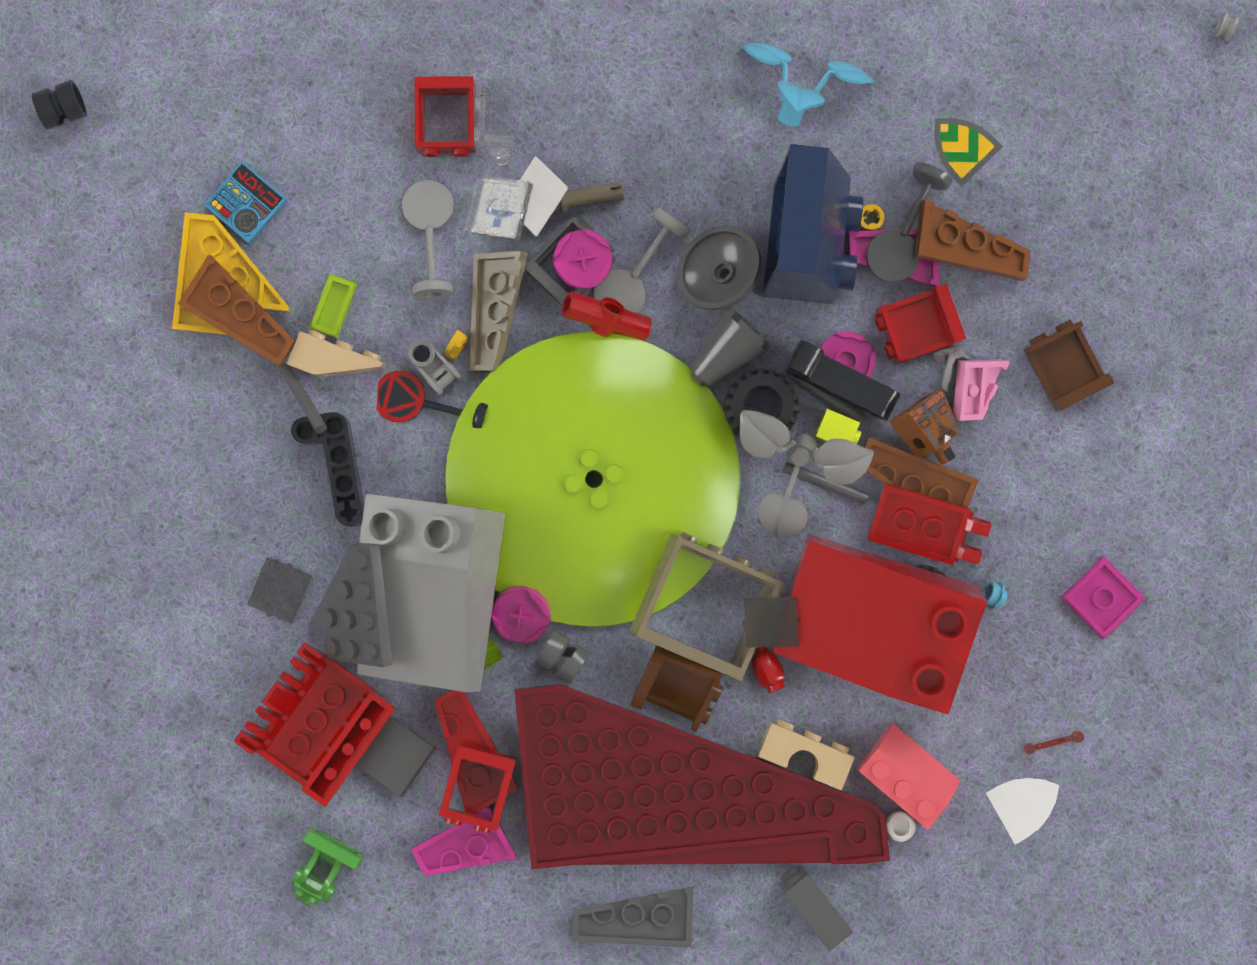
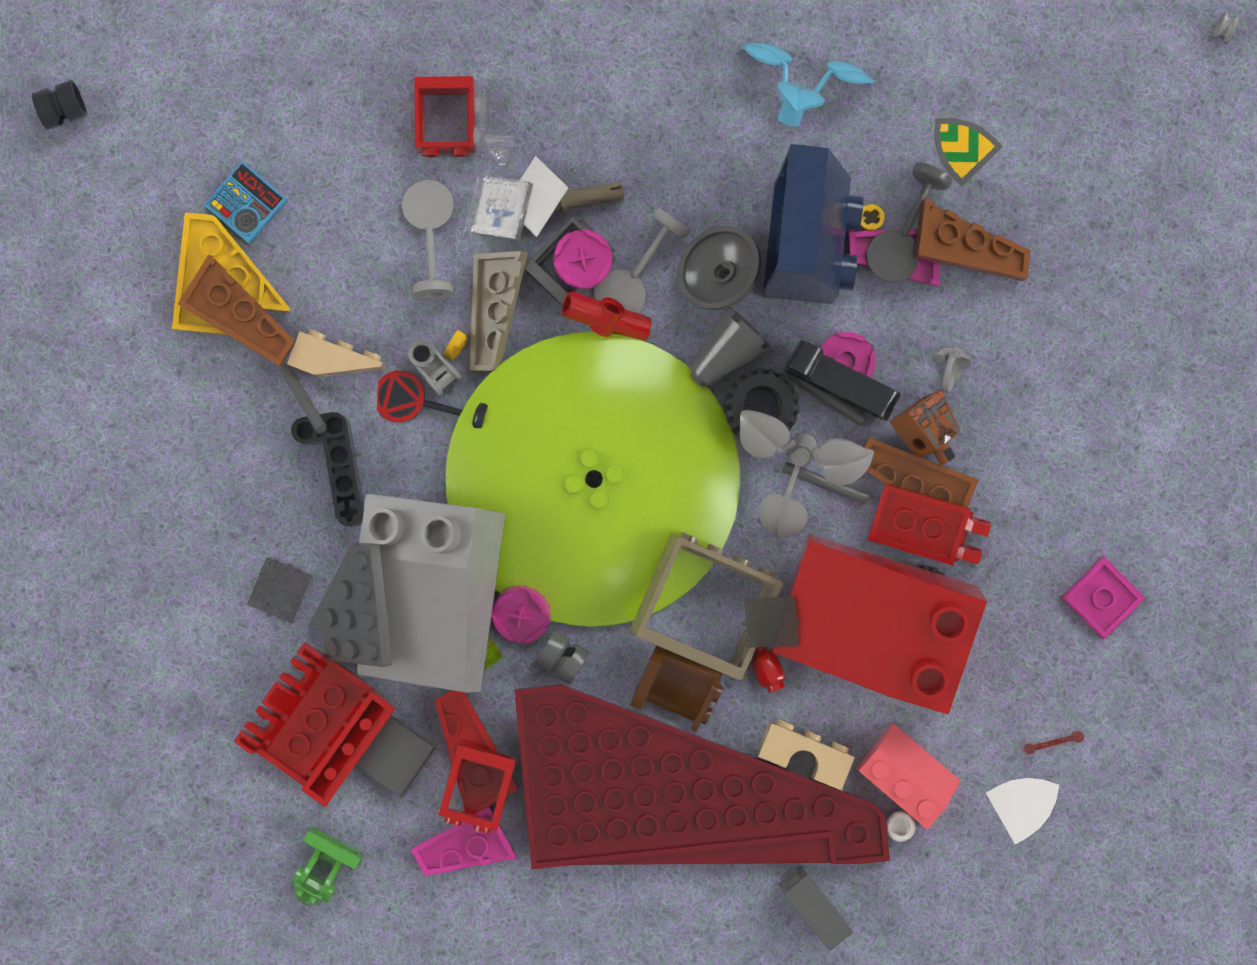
(333, 306): lime tile -> none
(643, 920): dark grey wing -> none
(837, 427): neon yellow brick -> none
(919, 324): red panel -> none
(975, 387): bright pink wing -> none
(995, 594): medium azure plate -> none
(1066, 365): reddish brown panel -> none

